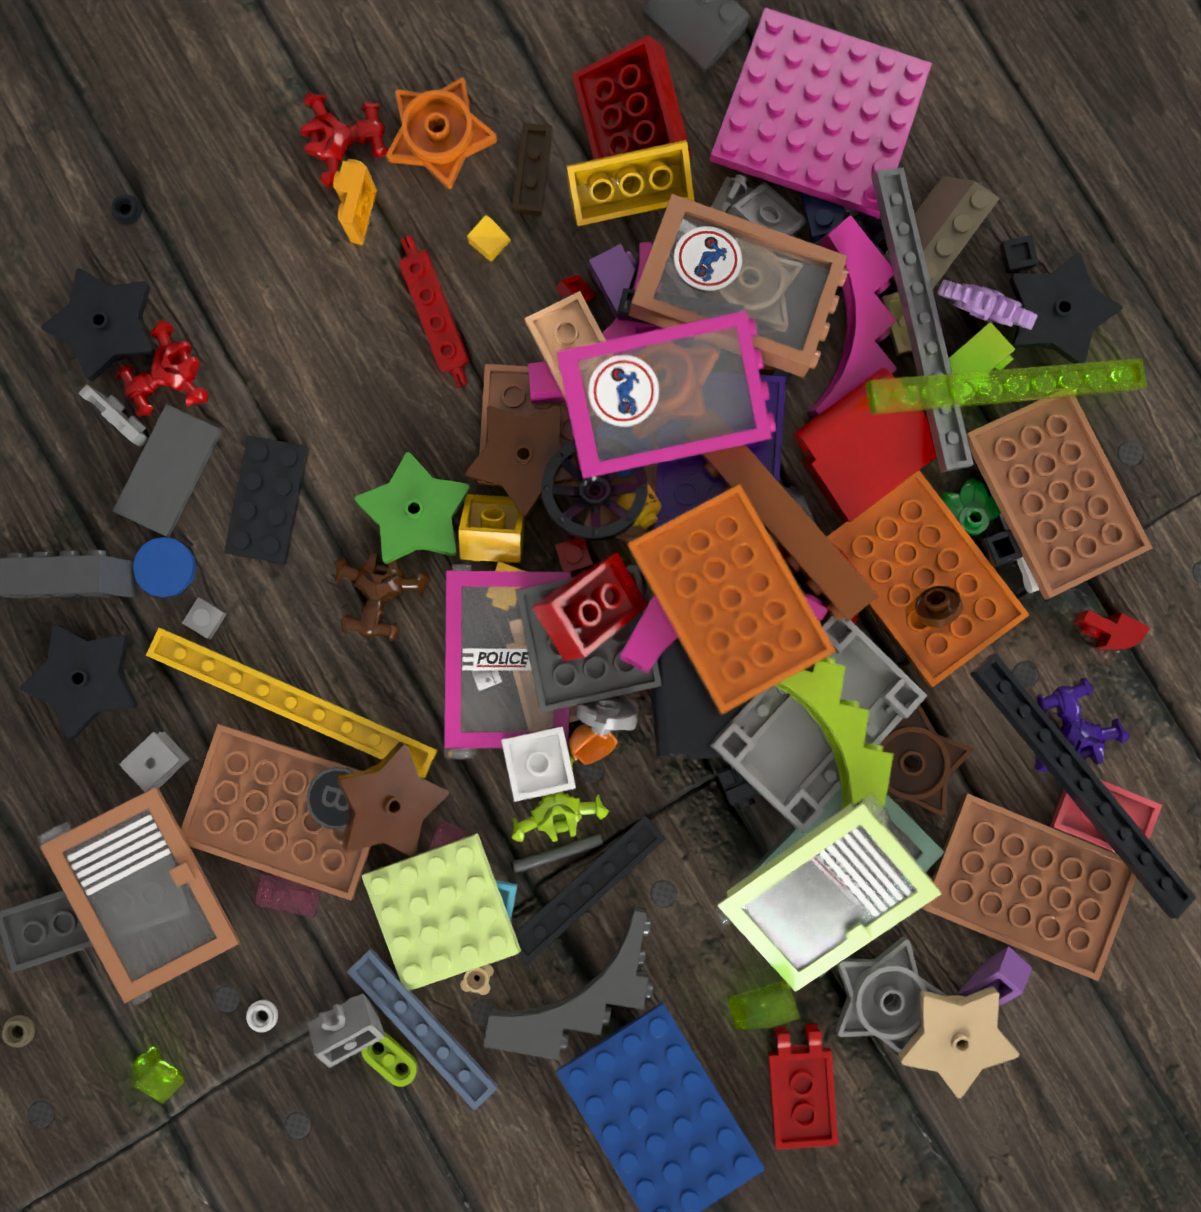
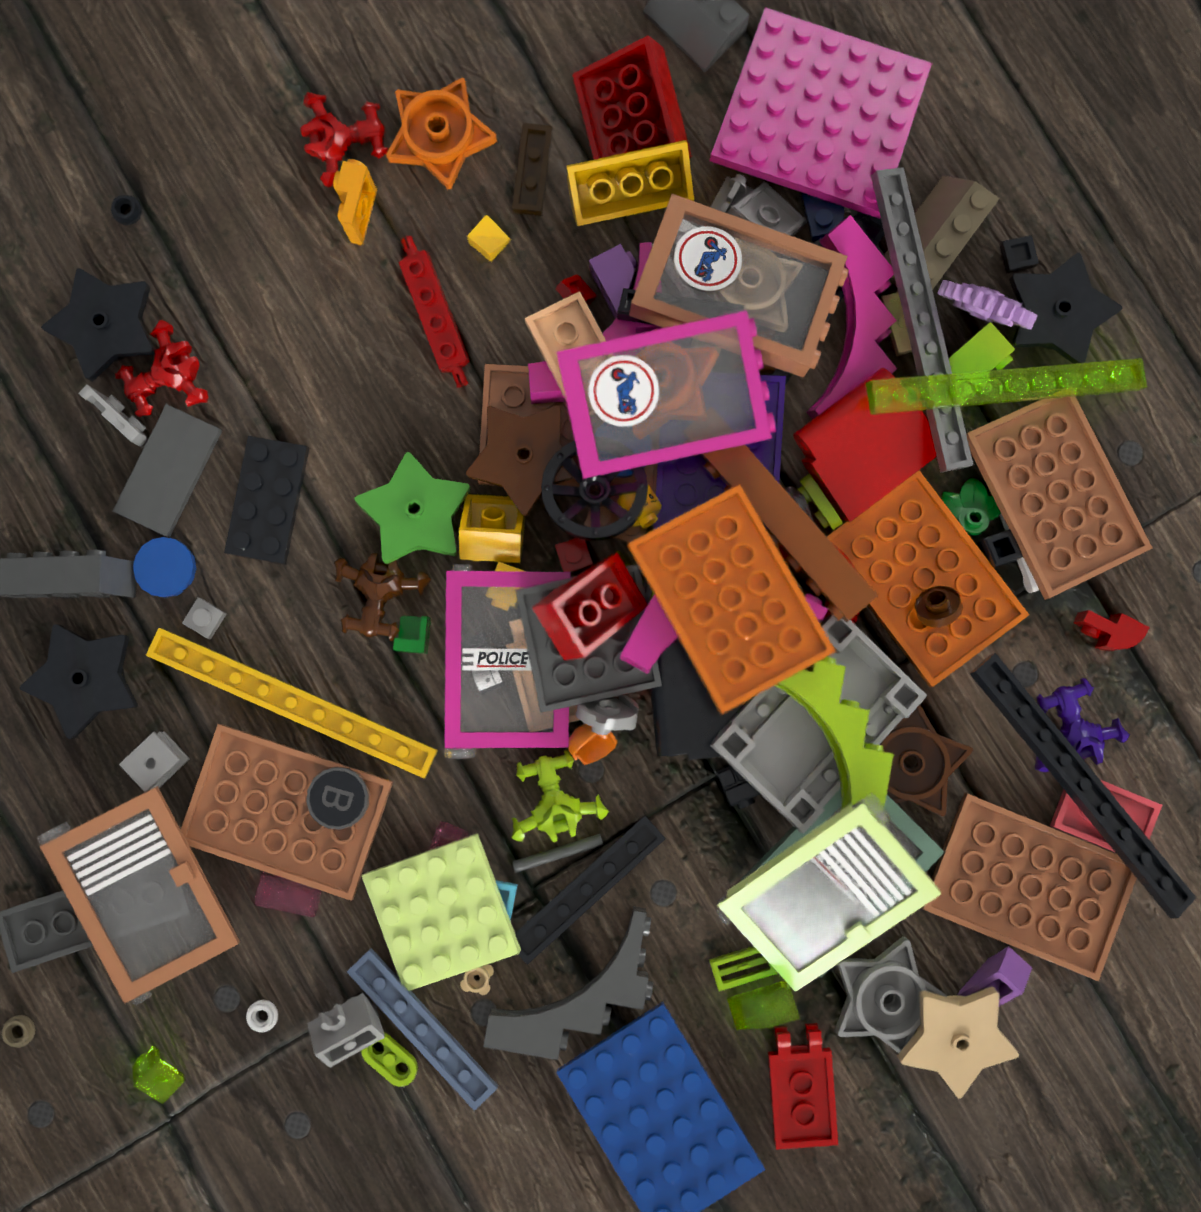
(388, 803): reddish brown plate -> none
(413, 635): none -> green panel
(538, 764): white plate -> none
(718, 973): none -> lime tile
(826, 515): none -> lime plate

